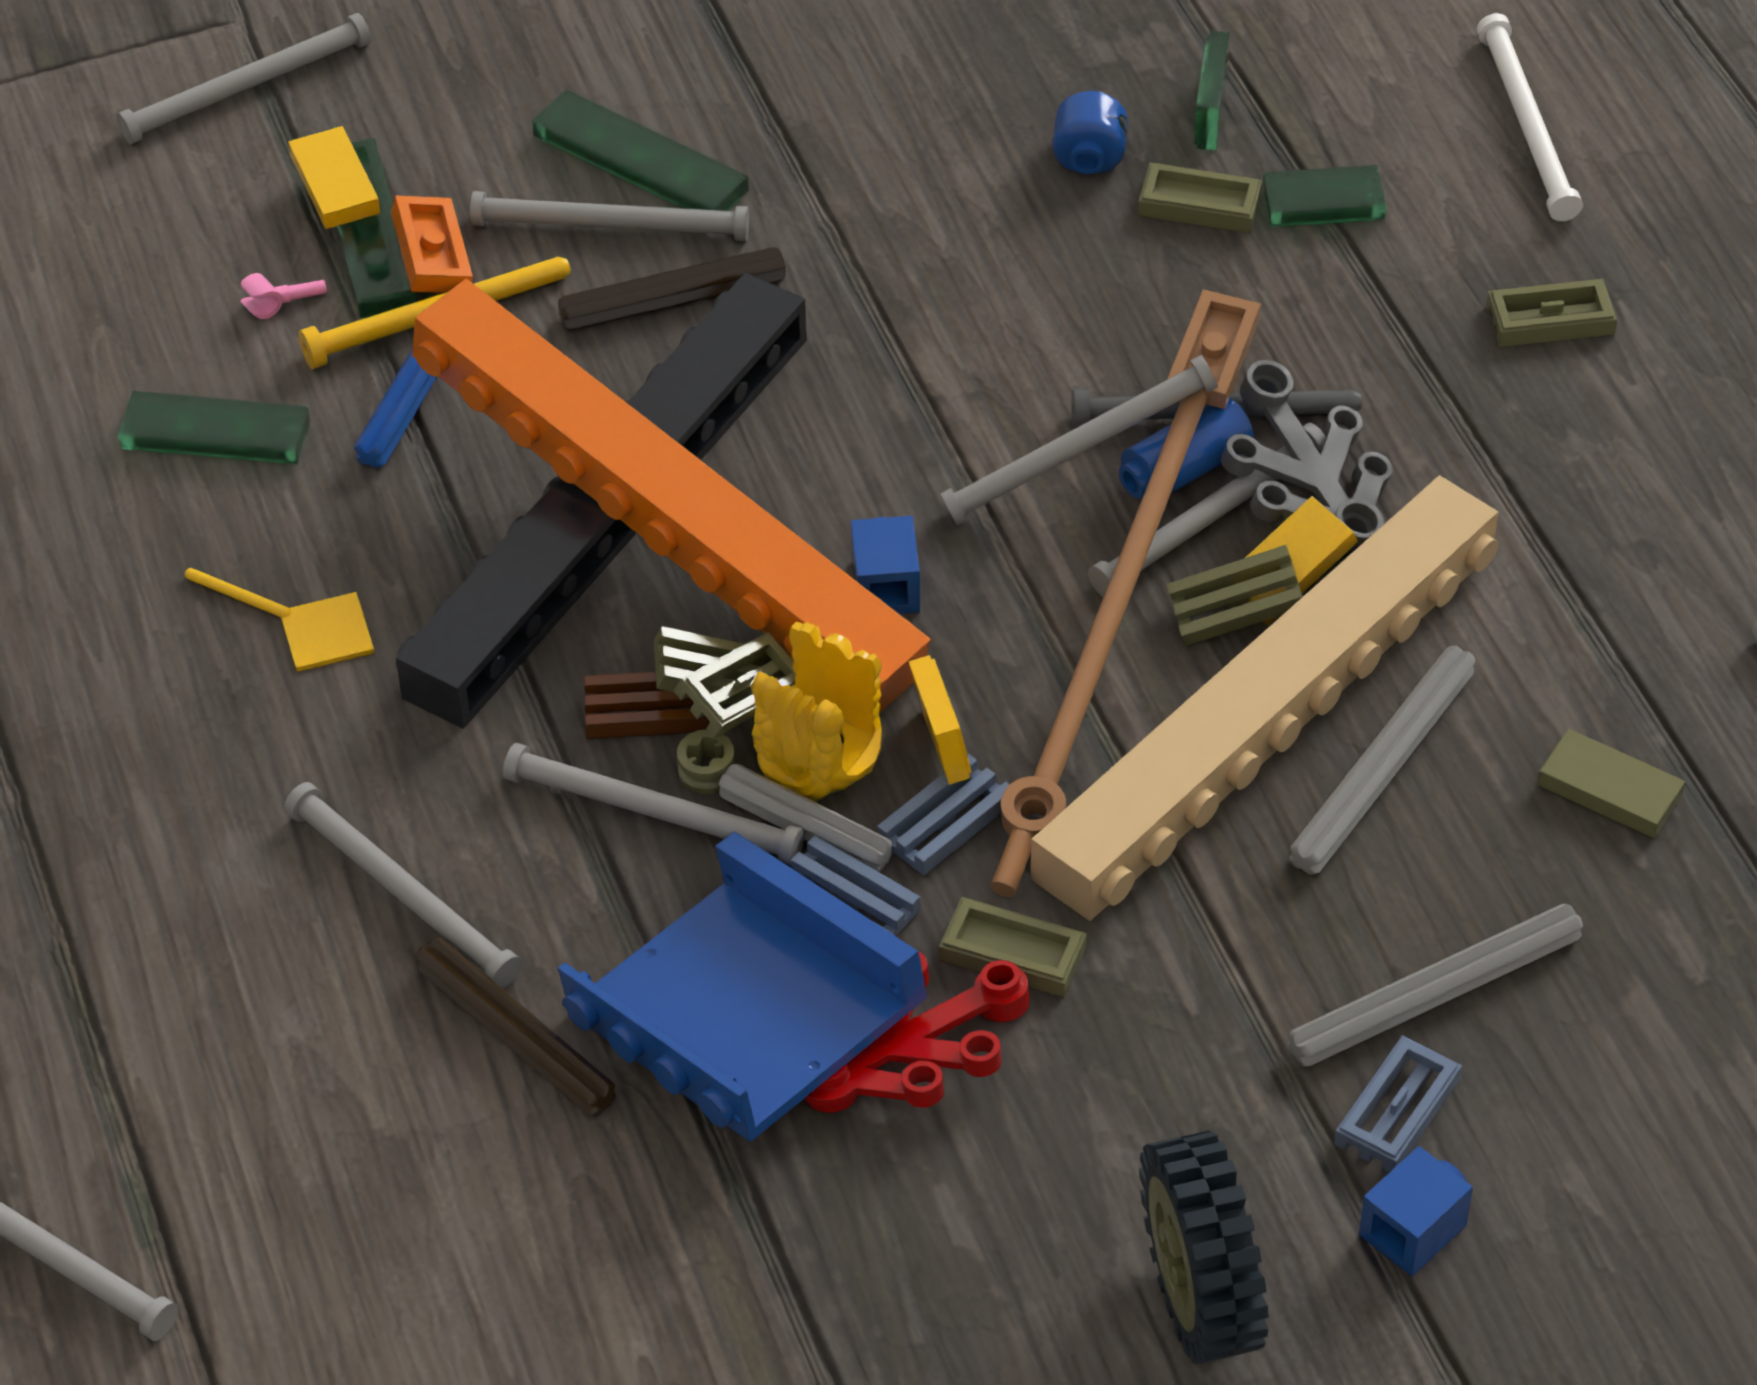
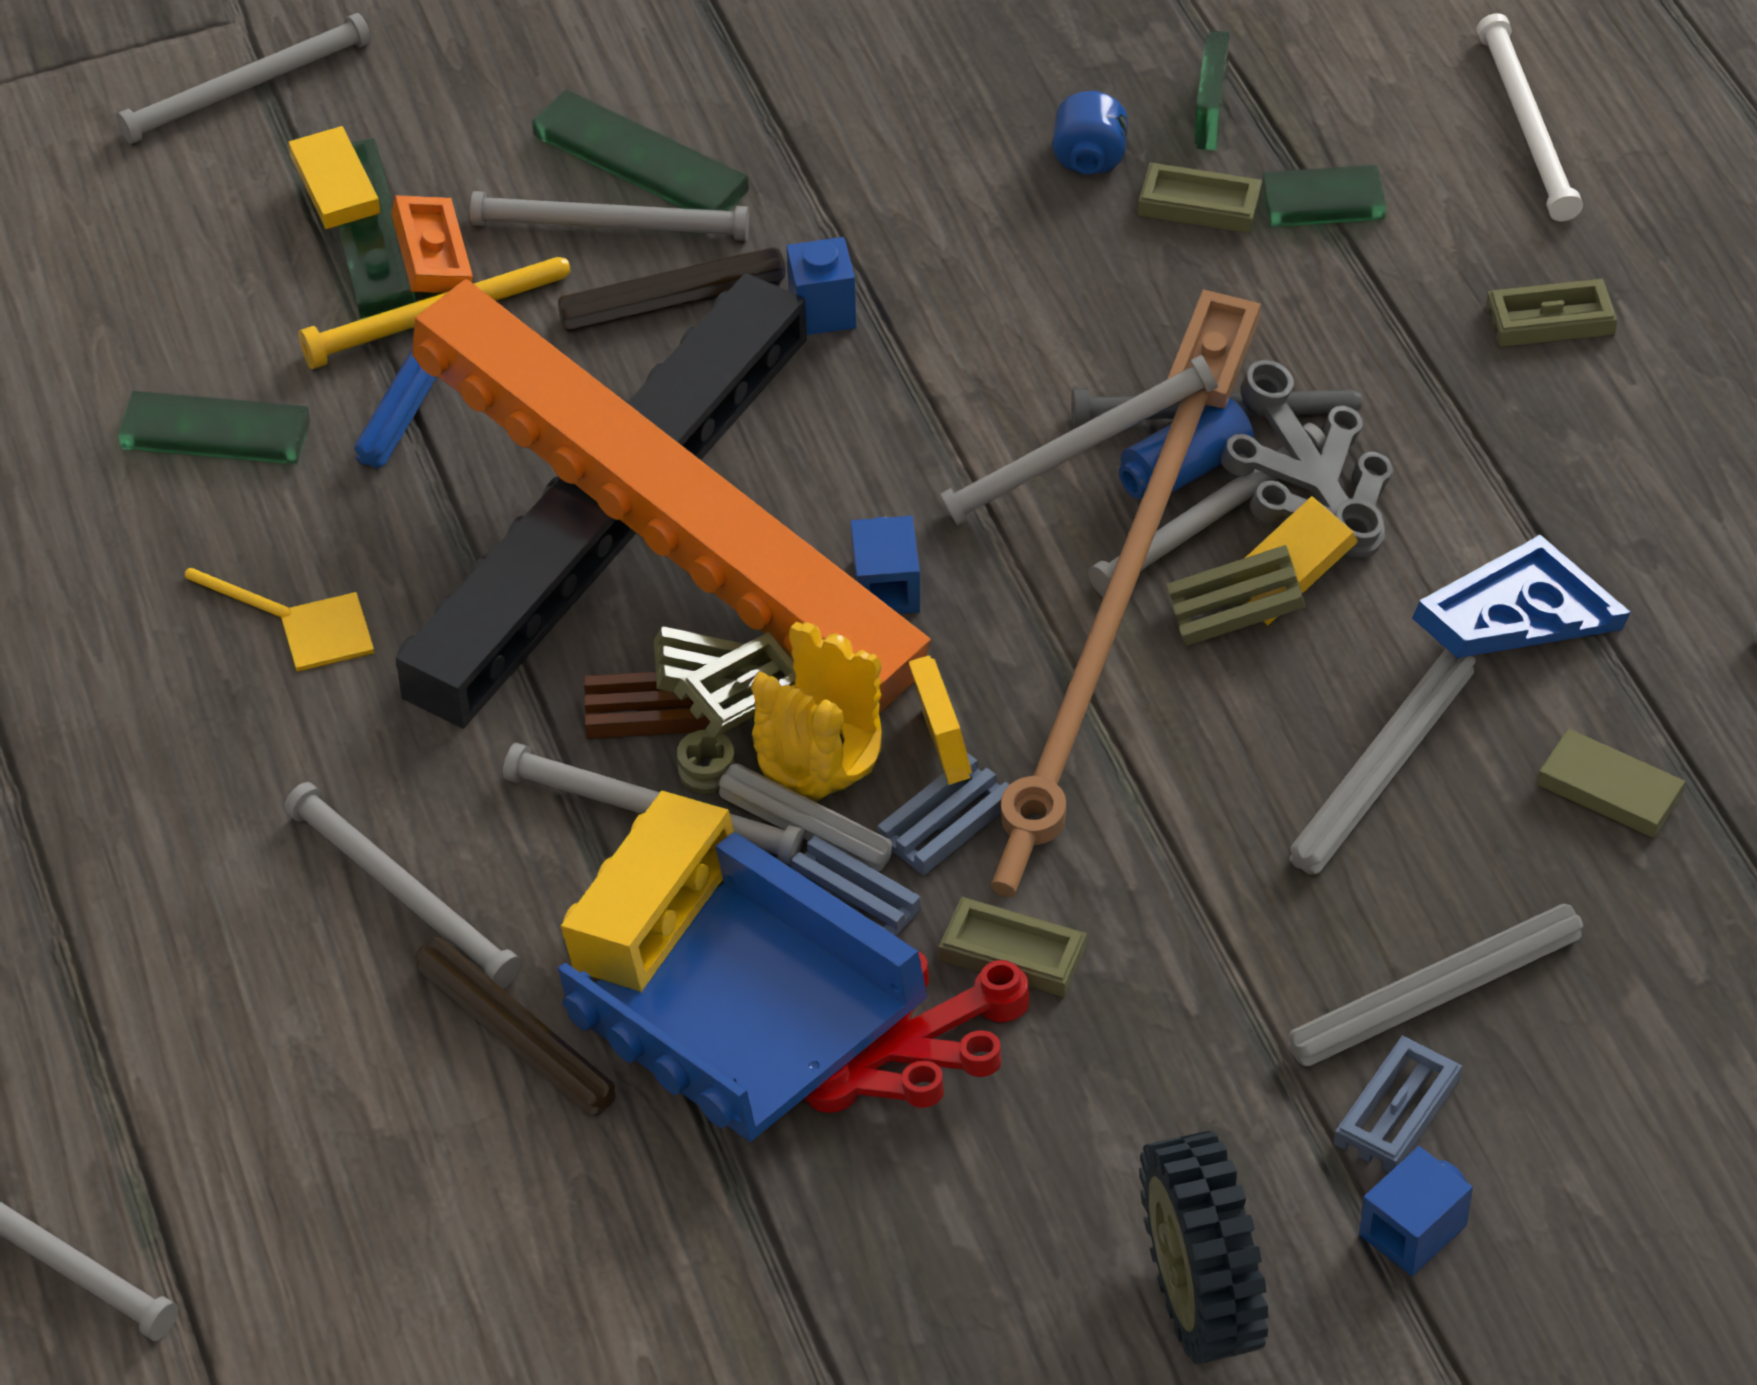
(267, 299): bright pink hand -> none
(647, 891): none -> yellow brick
(826, 280): none -> blue brick
(1262, 699): tan brick -> none
(1519, 602): none -> blue wing

